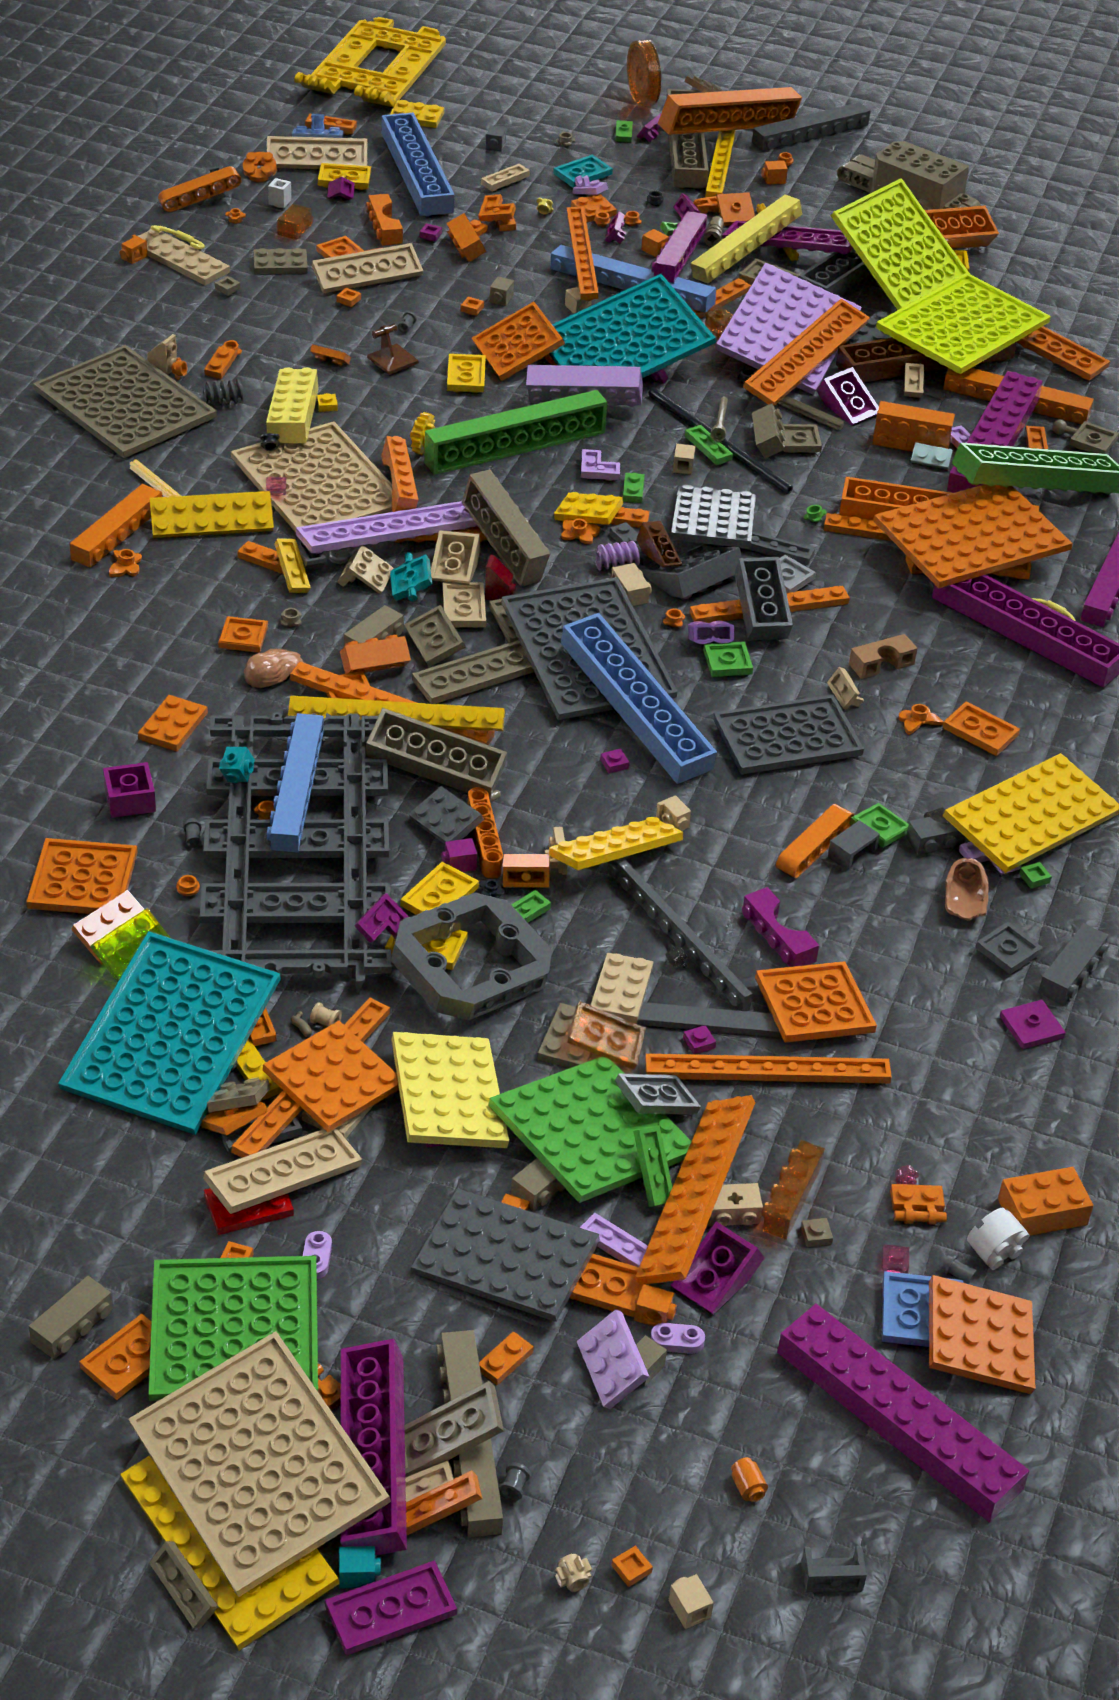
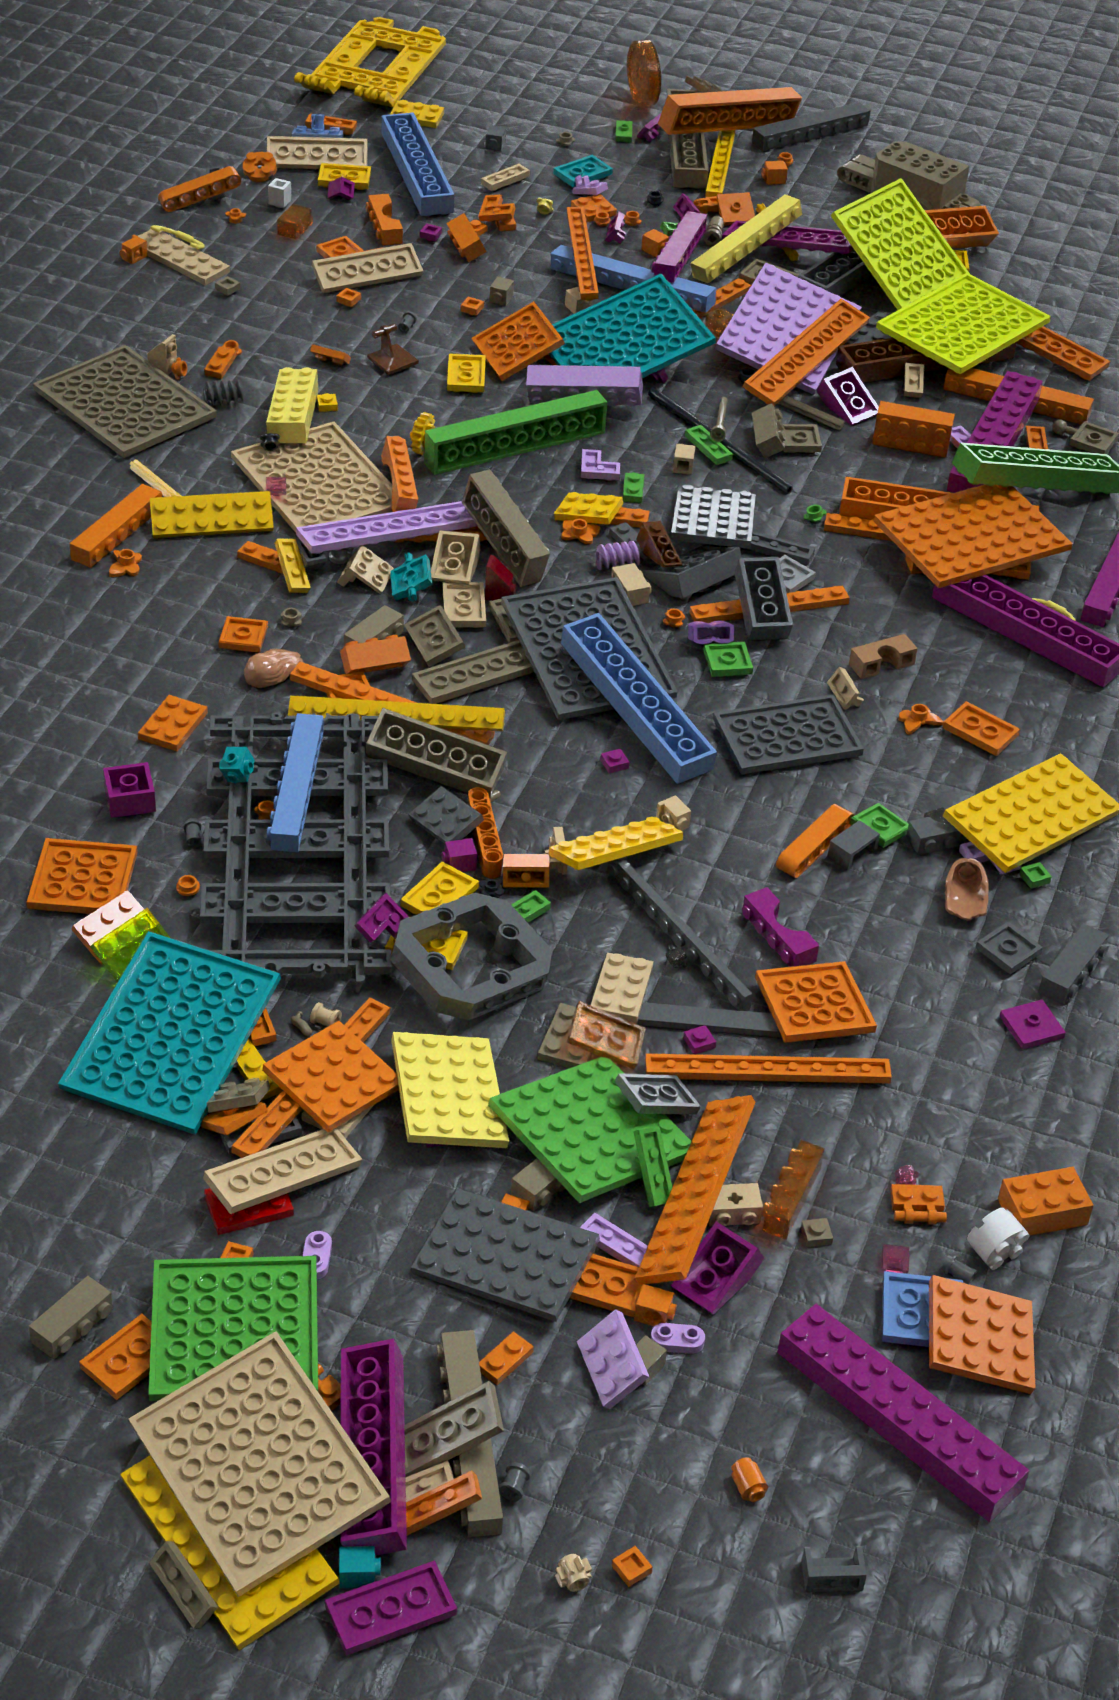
(280, 261): dark tan plate -> none
(690, 1601): tan brick -> none
(931, 456): light aqua plate -> none

